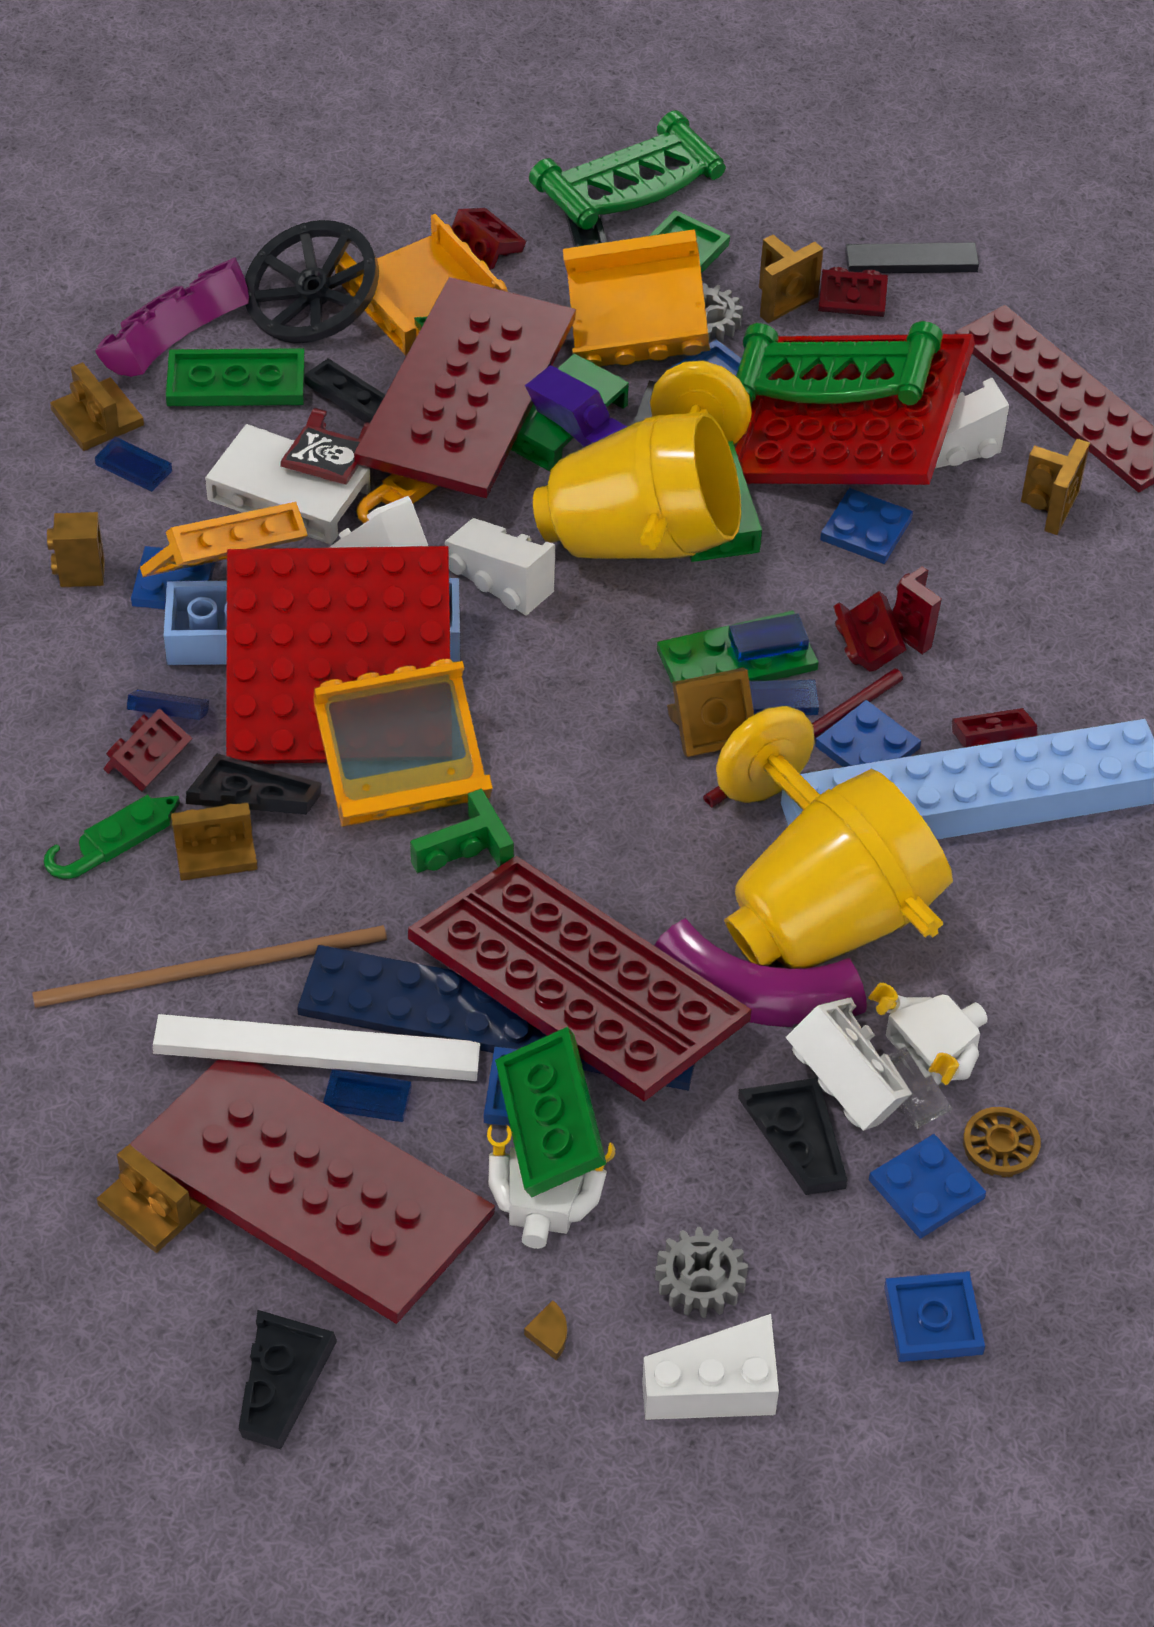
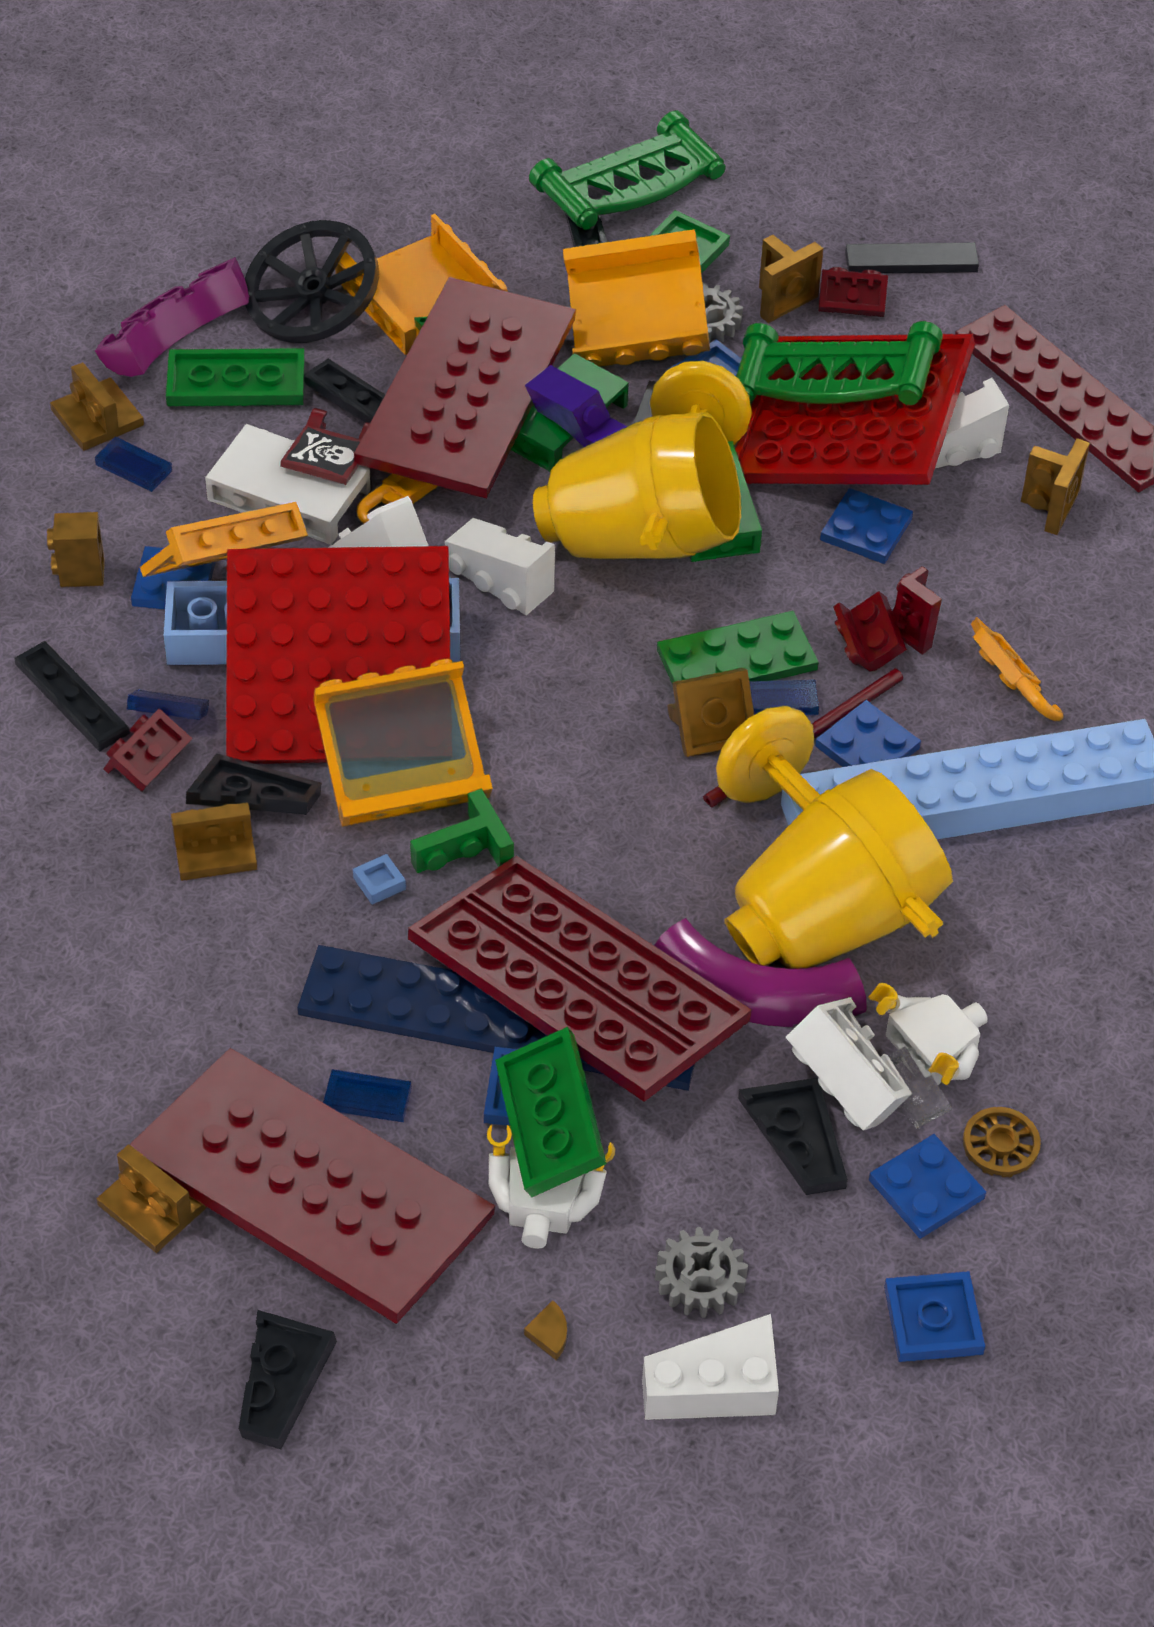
(72, 696): none -> black tile
(115, 835): green plate -> none
(206, 966): medium nougat piece -> none
(316, 1047): white tile -> none
(379, 879): none -> medium blue plate
(486, 235): dark red bracket -> none
(768, 637): clear blue tile -> none
(994, 727): dark red bracket -> none
(1013, 669): none -> light orange plate

